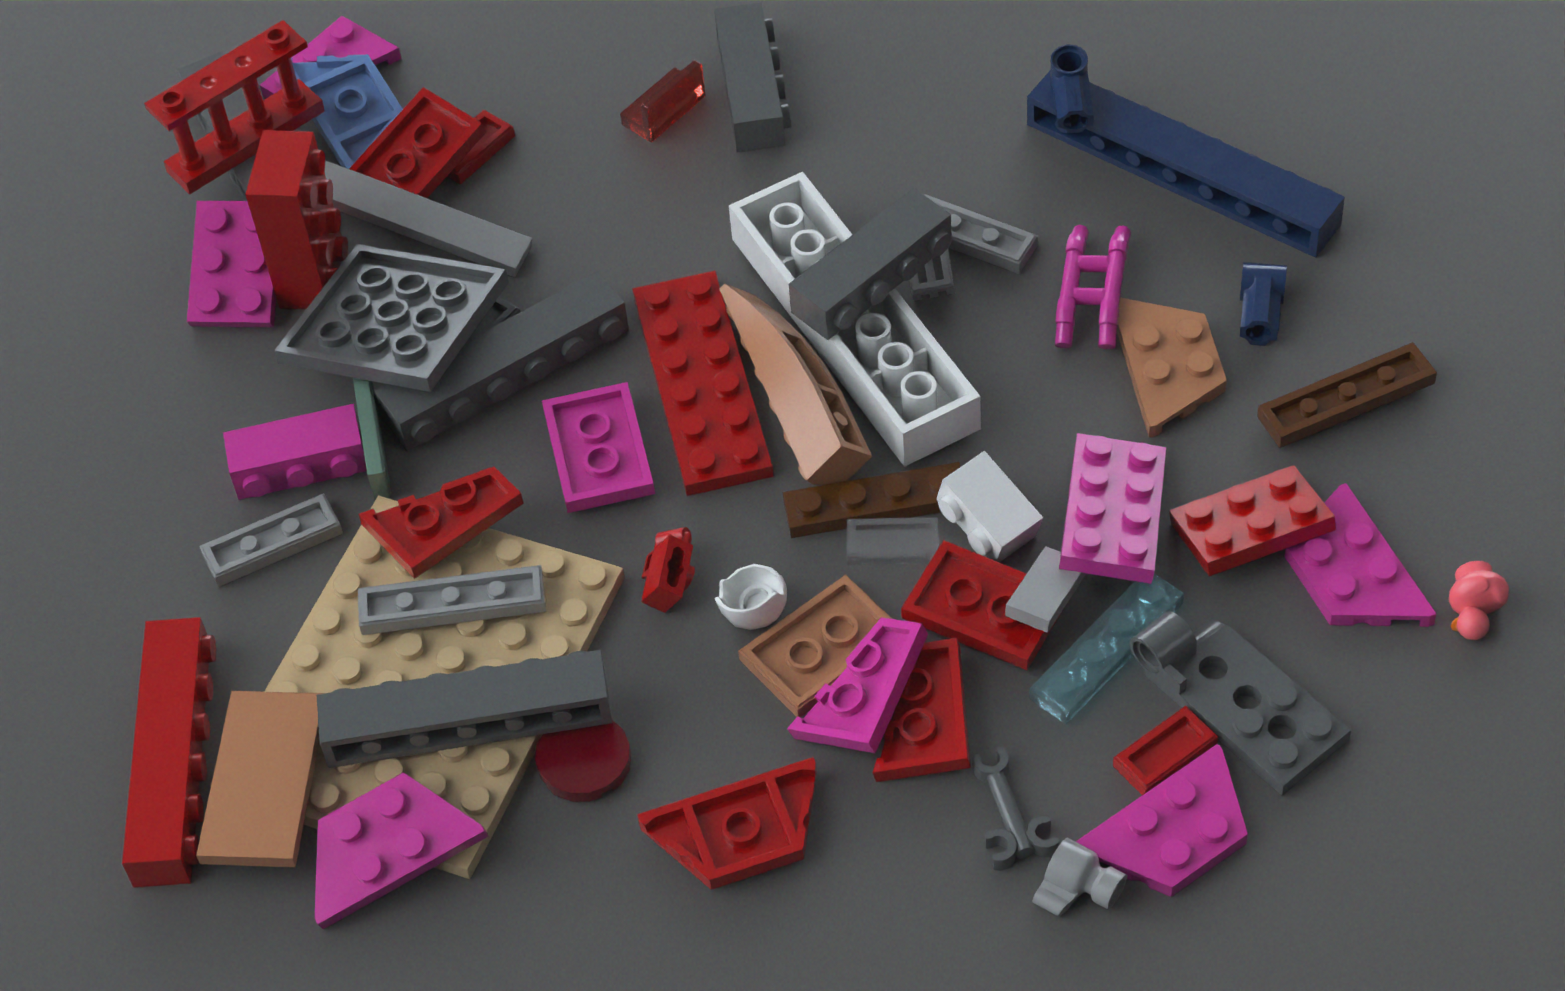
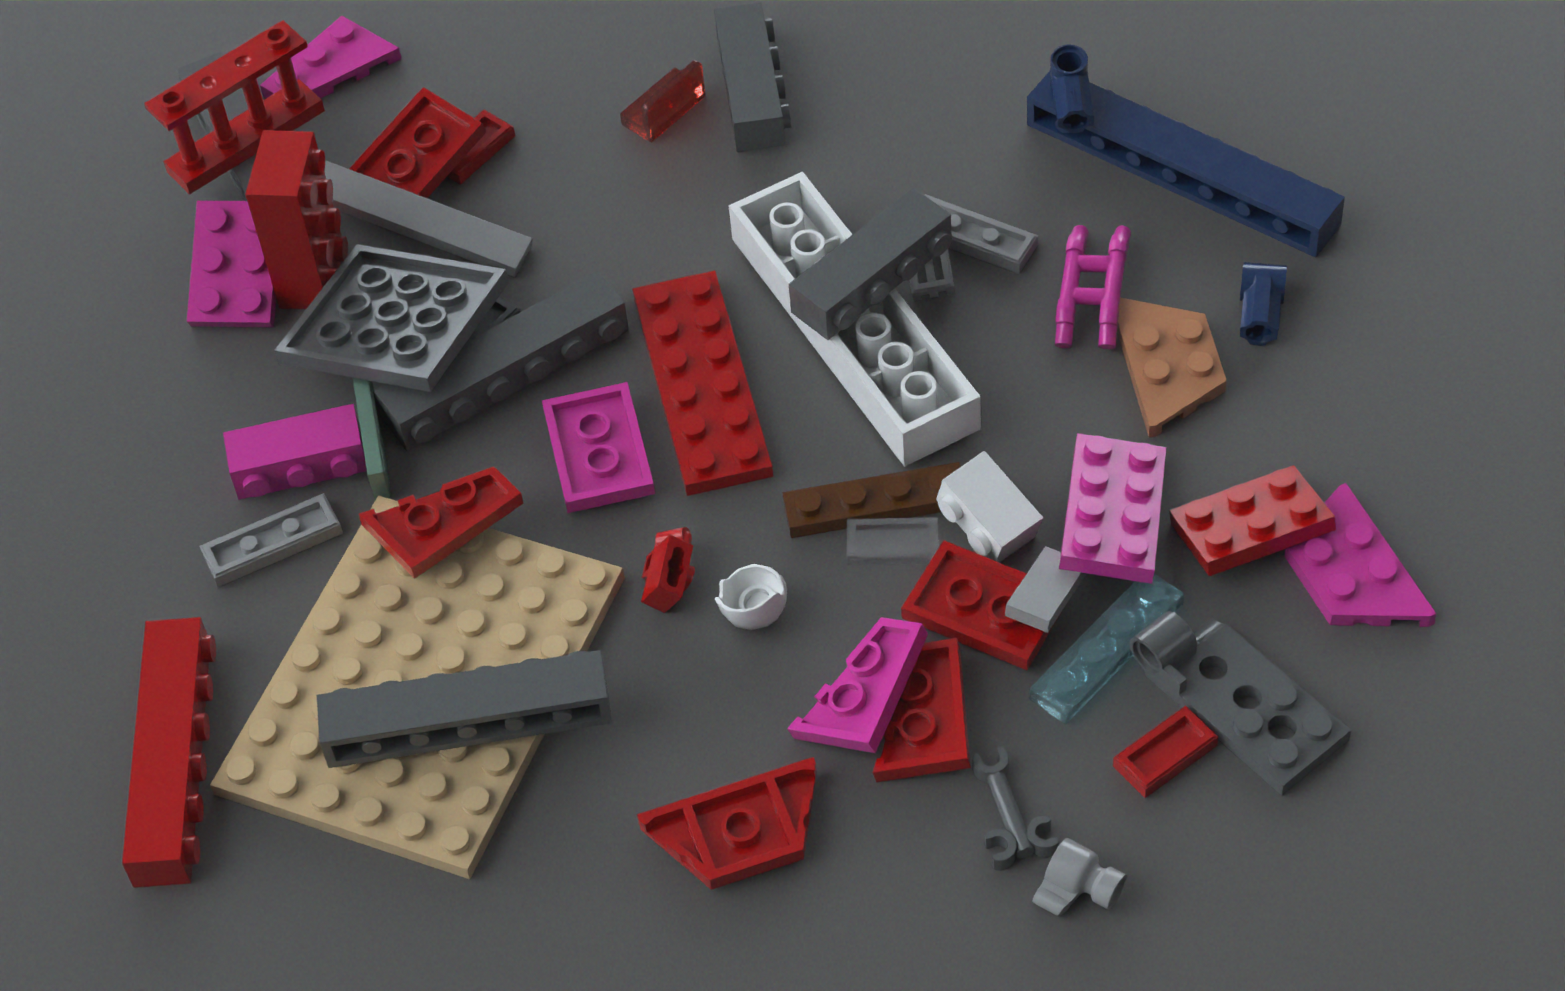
(261, 780): nougat tile -> none
(354, 101): medium blue wing -> none
(384, 844): dark pink wing -> none
(451, 600): light grey tile -> none
(584, 761): dark red tile -> none
(800, 391): nougat slope -> none
(812, 644): nougat tile -> none
(1175, 827): dark pink wing -> none
(1346, 394): reddish brown plate -> none
(1475, 595): coral animal -> none

